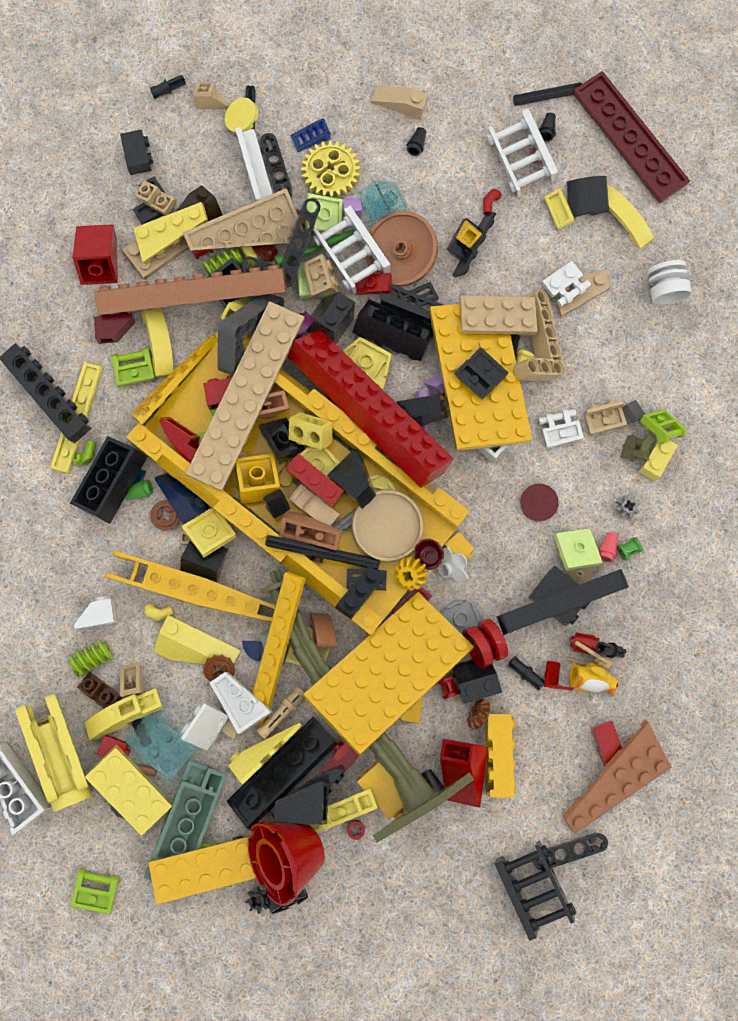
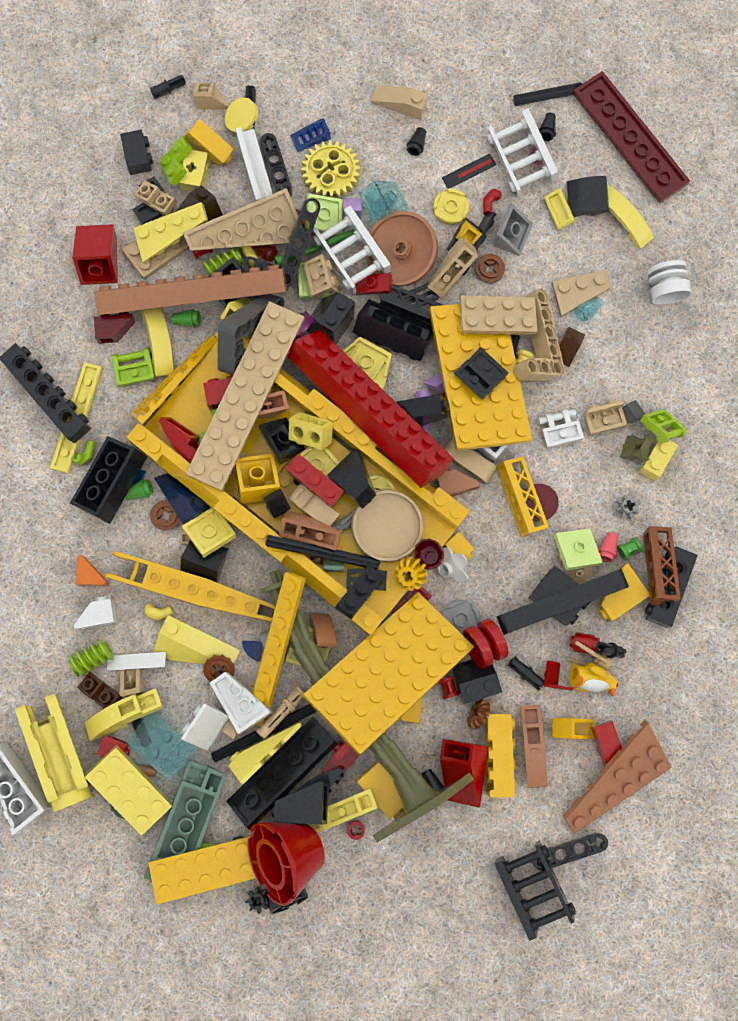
(87, 574): none -> orange slope
(94, 898): lime plate -> none
(137, 661): none -> white sticker
(172, 160): none -> lime plate
(187, 318): none -> bright green cone
(196, 166): none -> light yellow brick
(206, 140): none -> yellow slope
(254, 737): none -> black axle
(333, 566): none -> sand green slope
(446, 209): none -> light yellow tile
(453, 266): none -> tan slope
(456, 483): none -> nougat slope
(468, 171): none -> black sticker
(471, 462): none -> tan beam
(490, 260): none -> dark orange gear
(513, 231): none -> light grey slope
(517, 500): none -> yellow fence
(534, 746): none -> nougat slope
(562, 280): white plate -> none
(570, 345): none -> reddish brown slope
(572, 728): none -> yellow slope
(588, 309): none -> clear light blue cone
(620, 602): none -> yellow slope
(654, 567): none -> dark orange fence
(685, 562): none -> black brick

